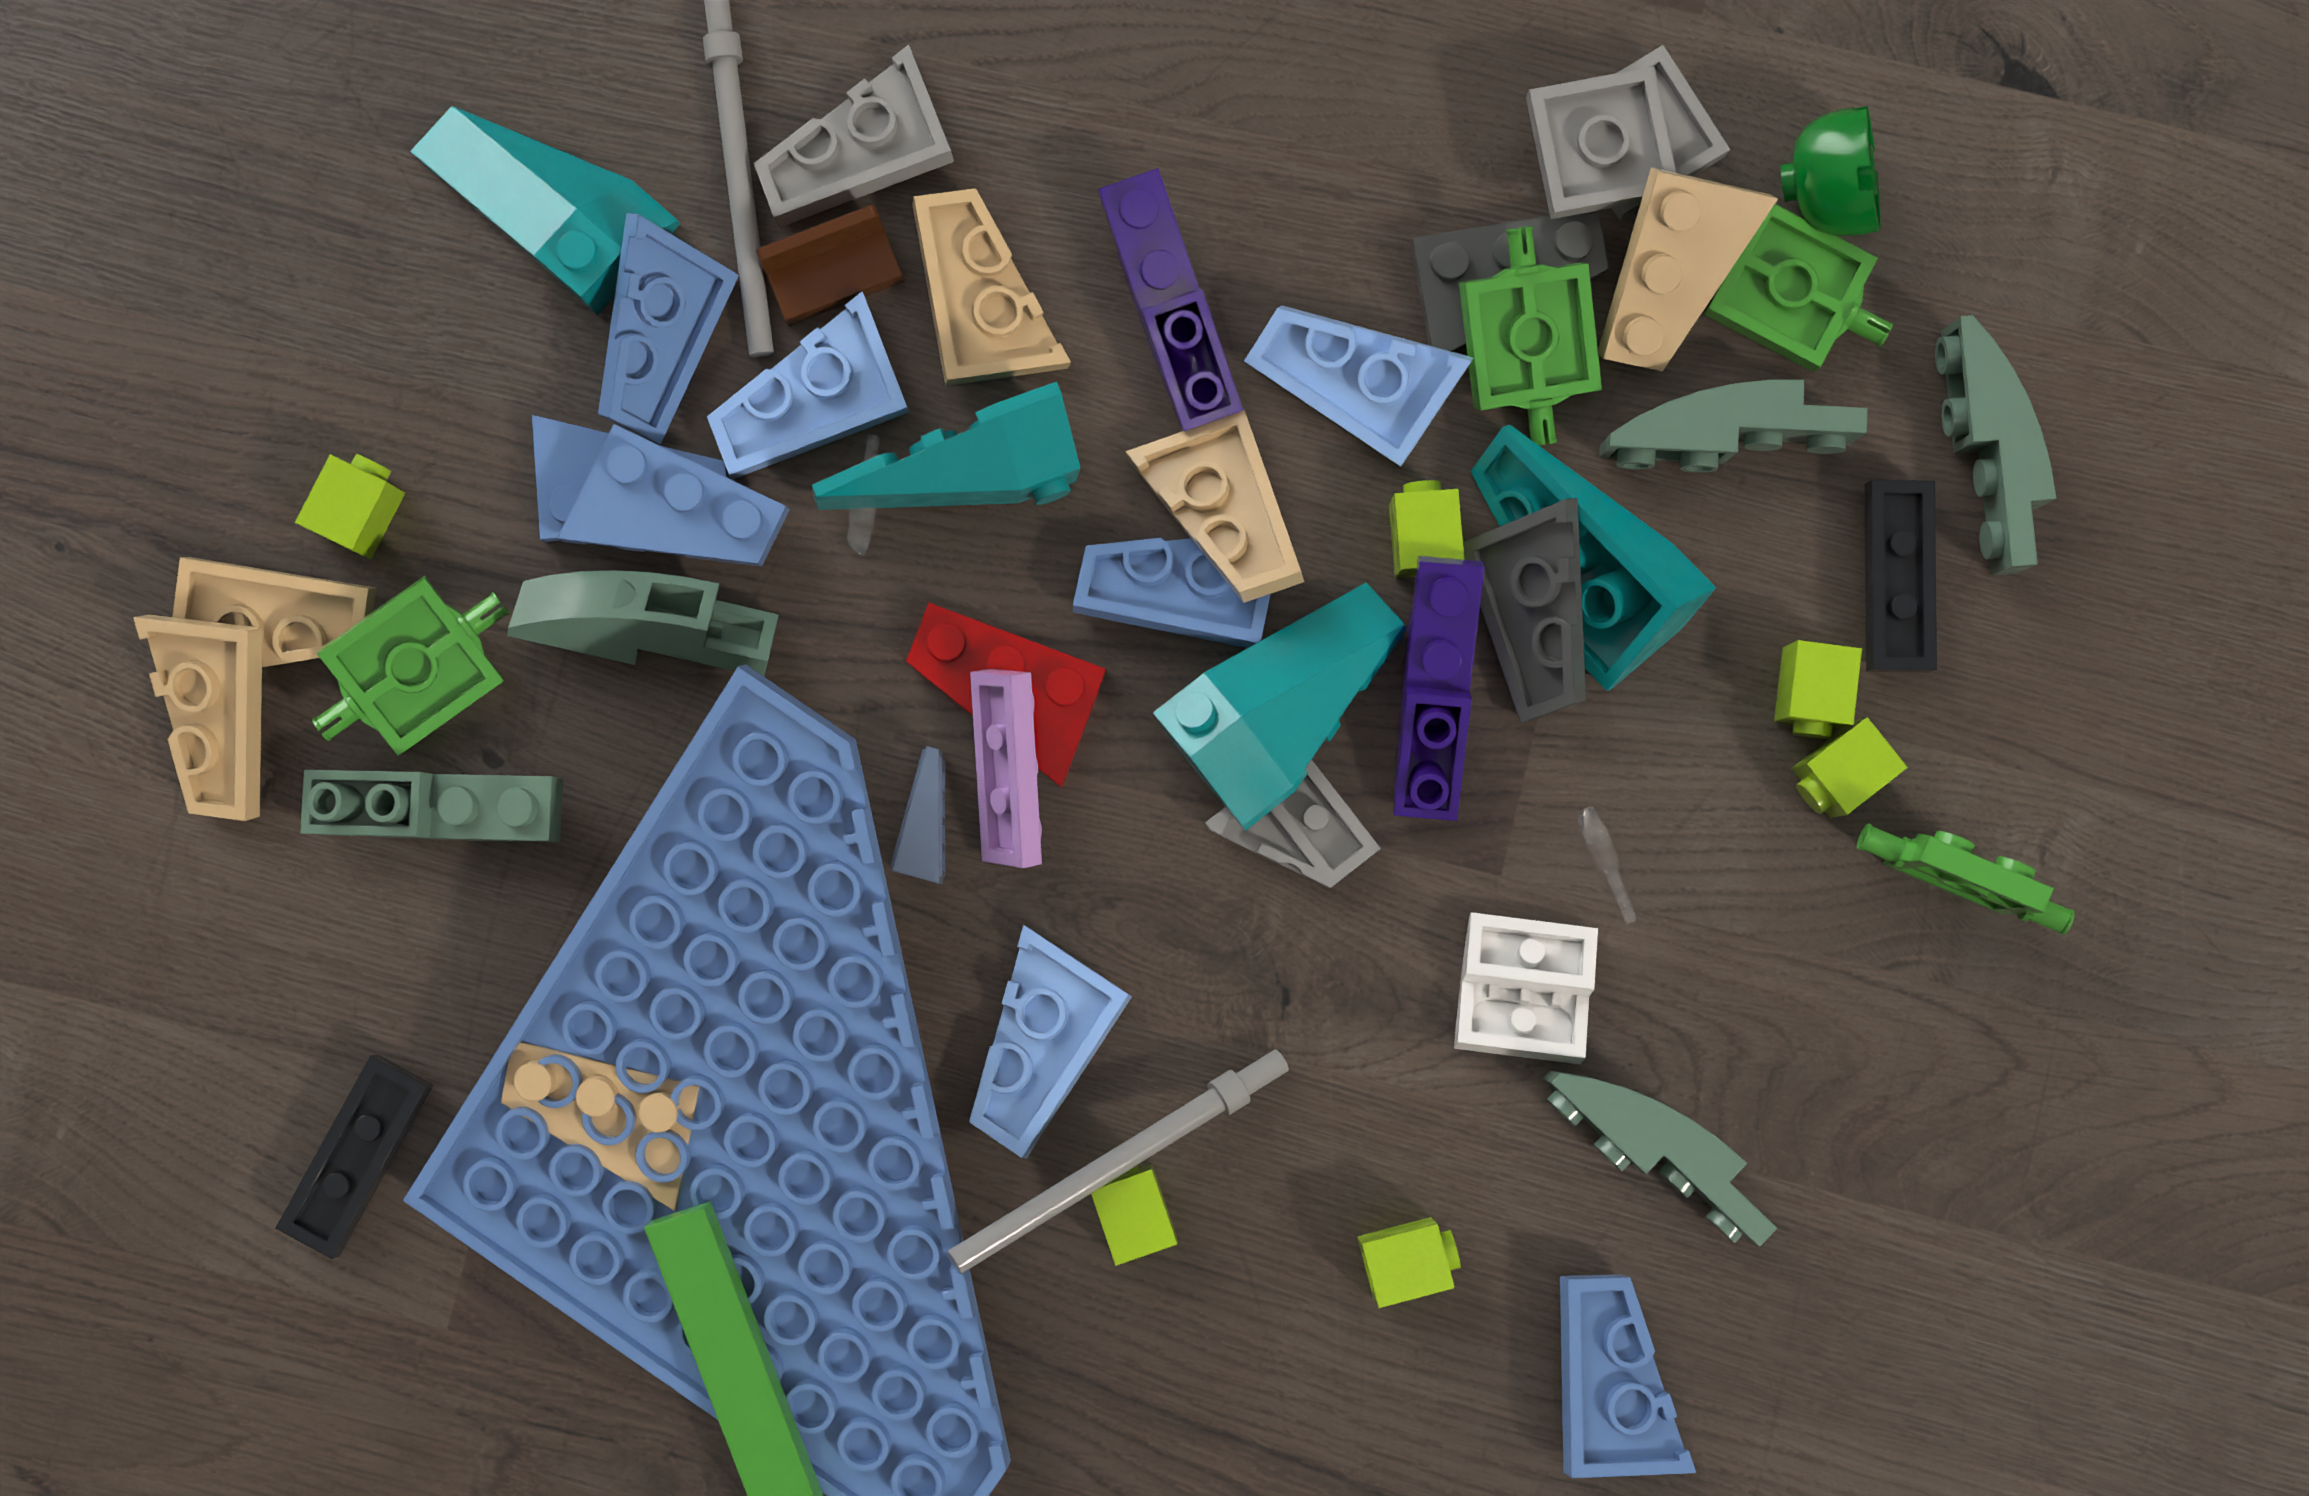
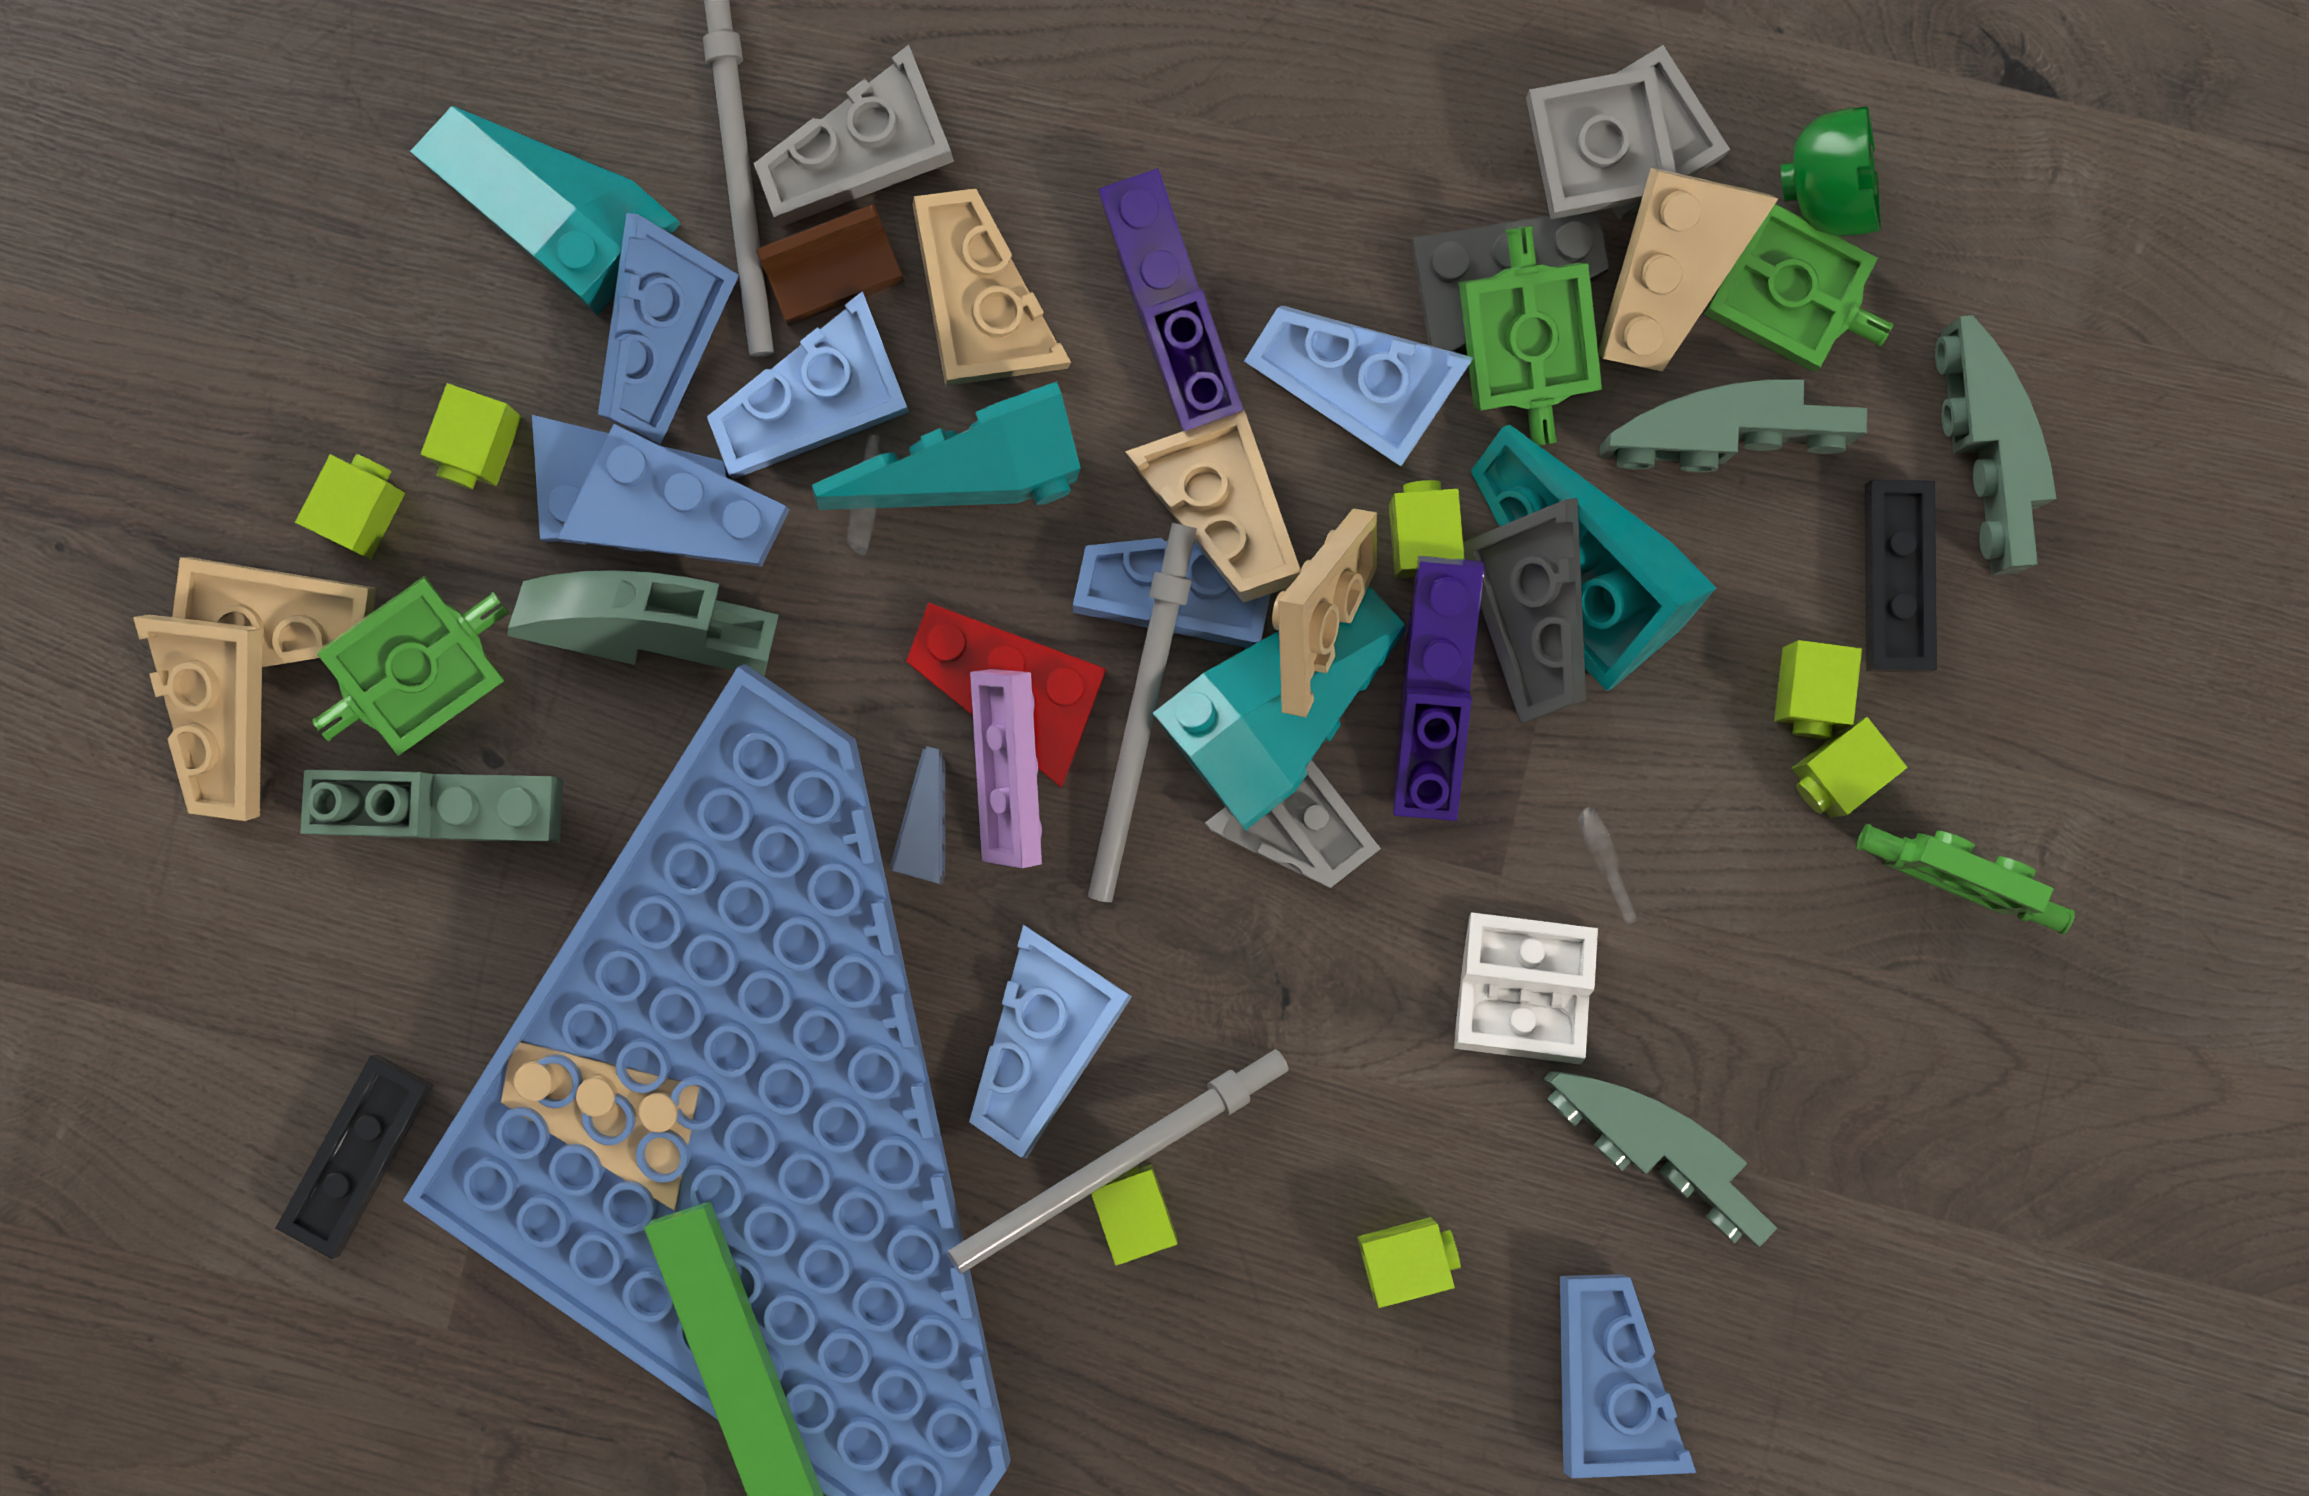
(470, 437): none -> lime brick
(1170, 591): none -> light grey bar
(1316, 602): none -> tan wing

